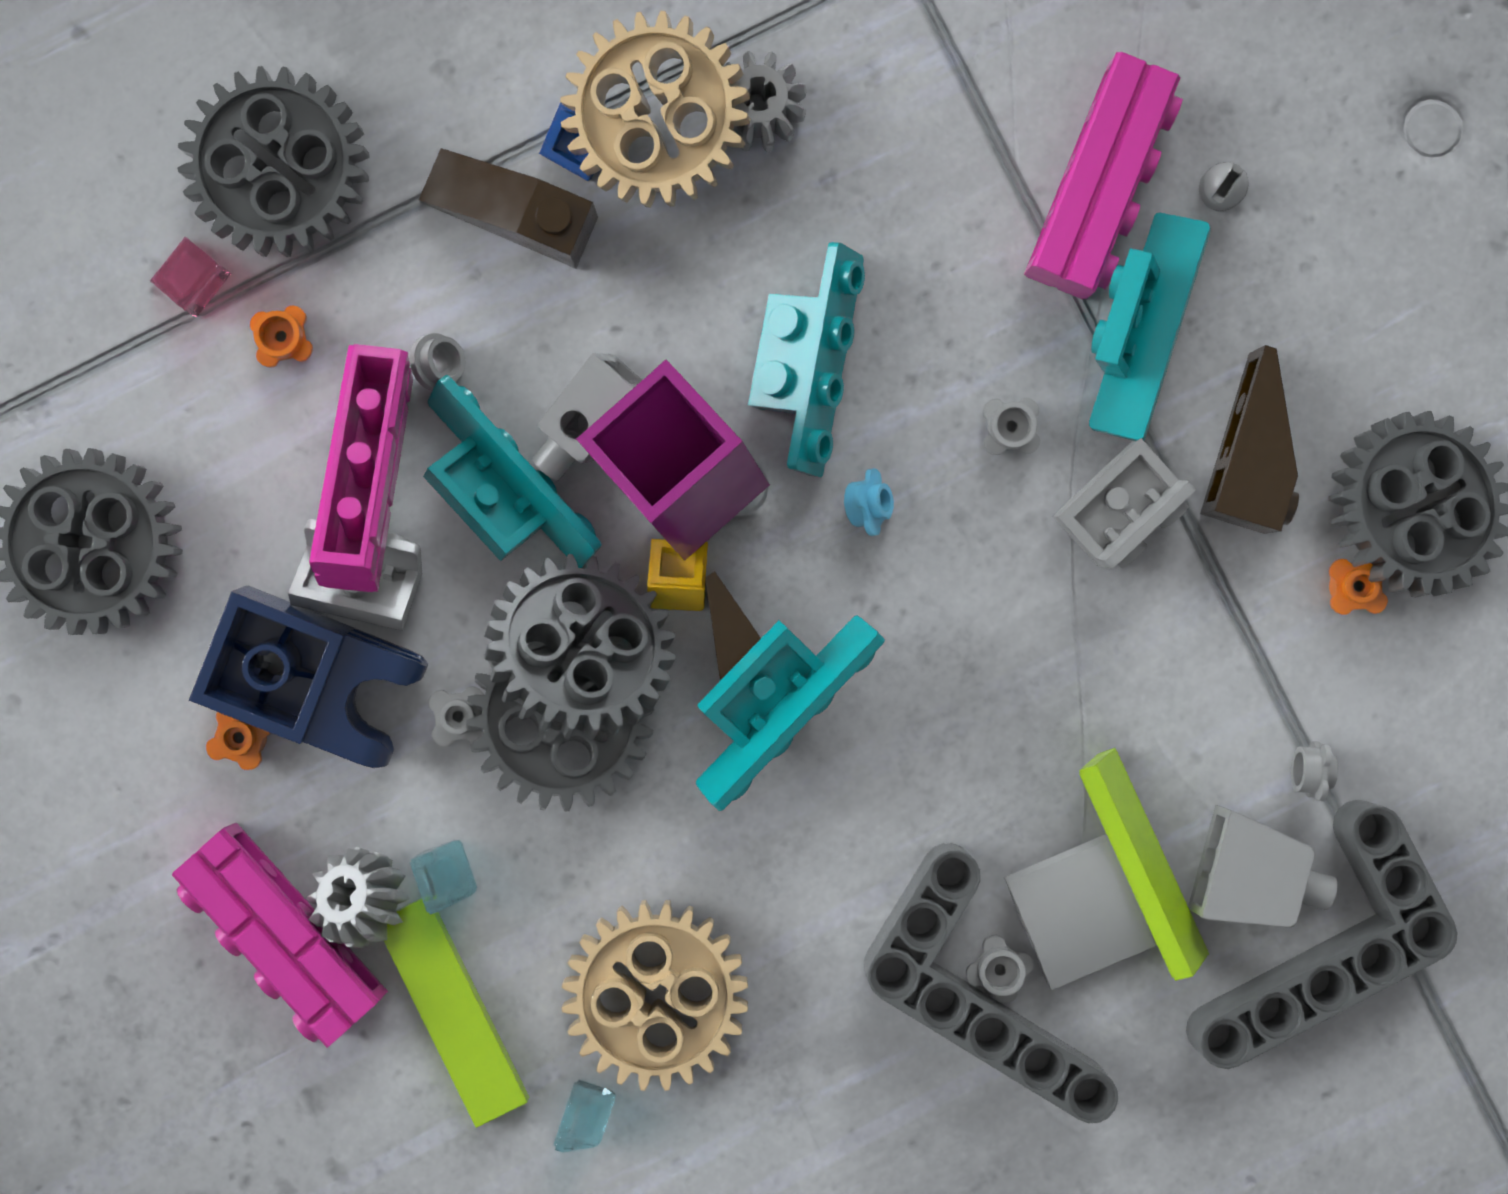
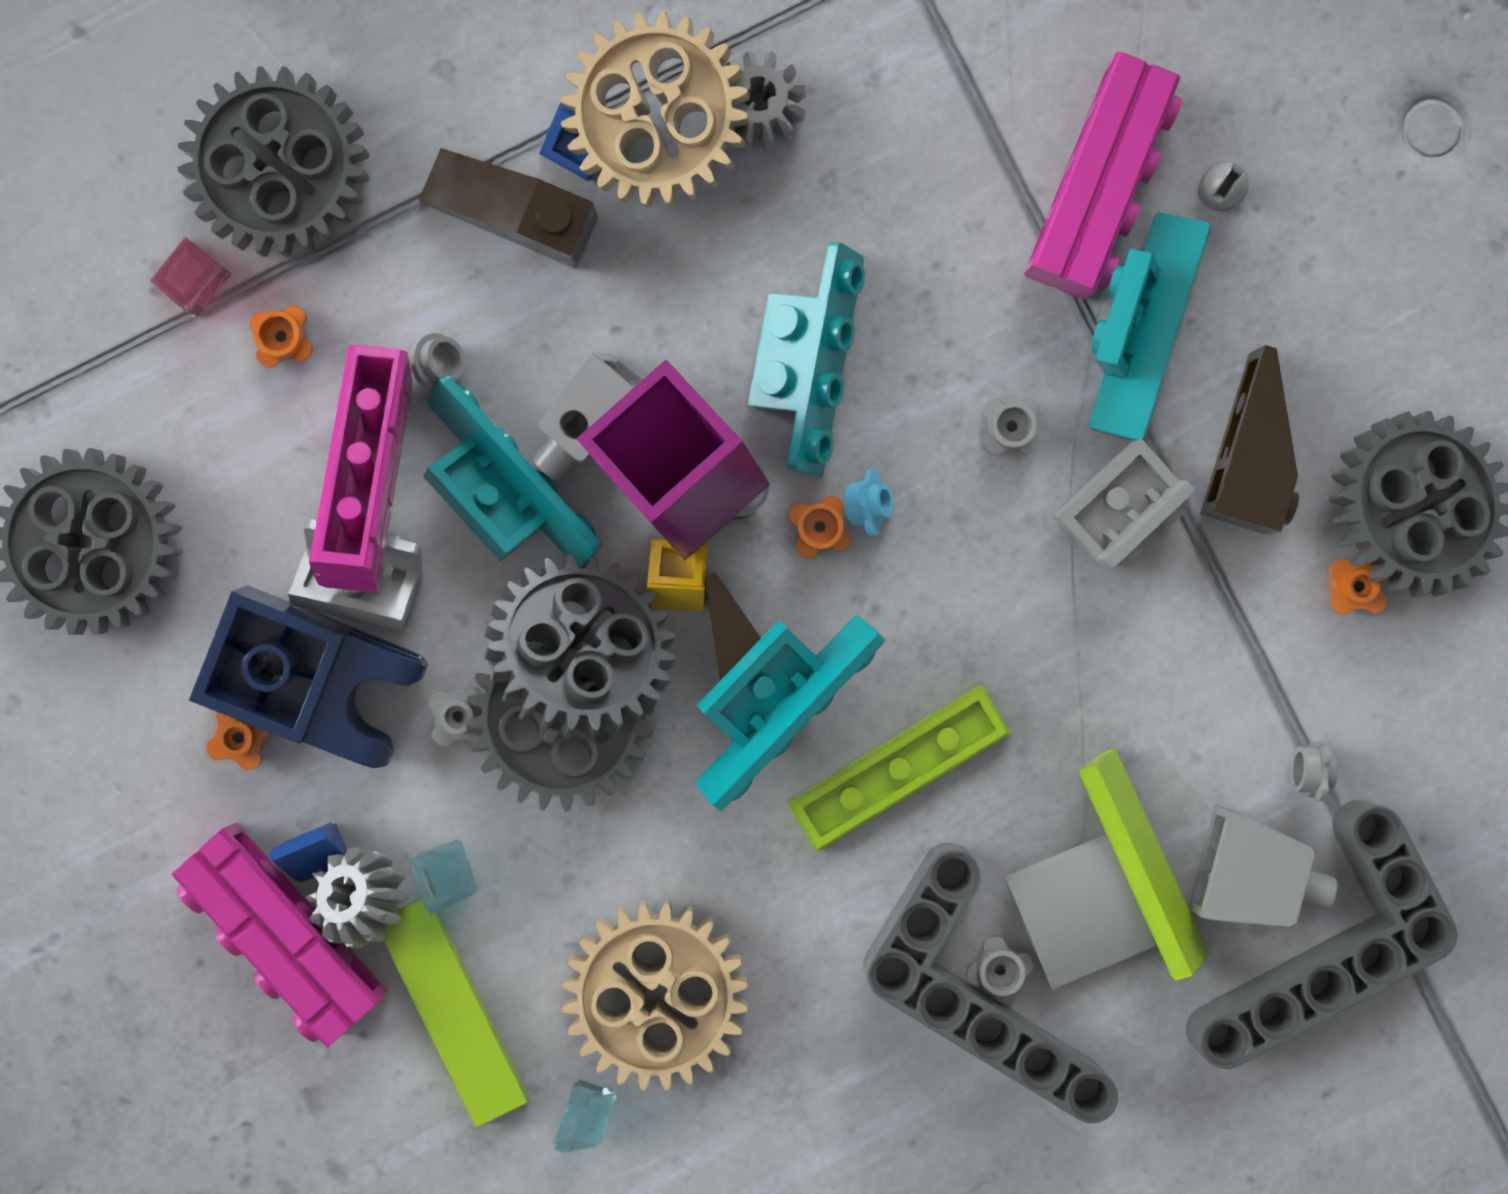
(308, 852): none -> blue slope
(832, 537): none -> orange plate
(898, 767): none -> lime tile

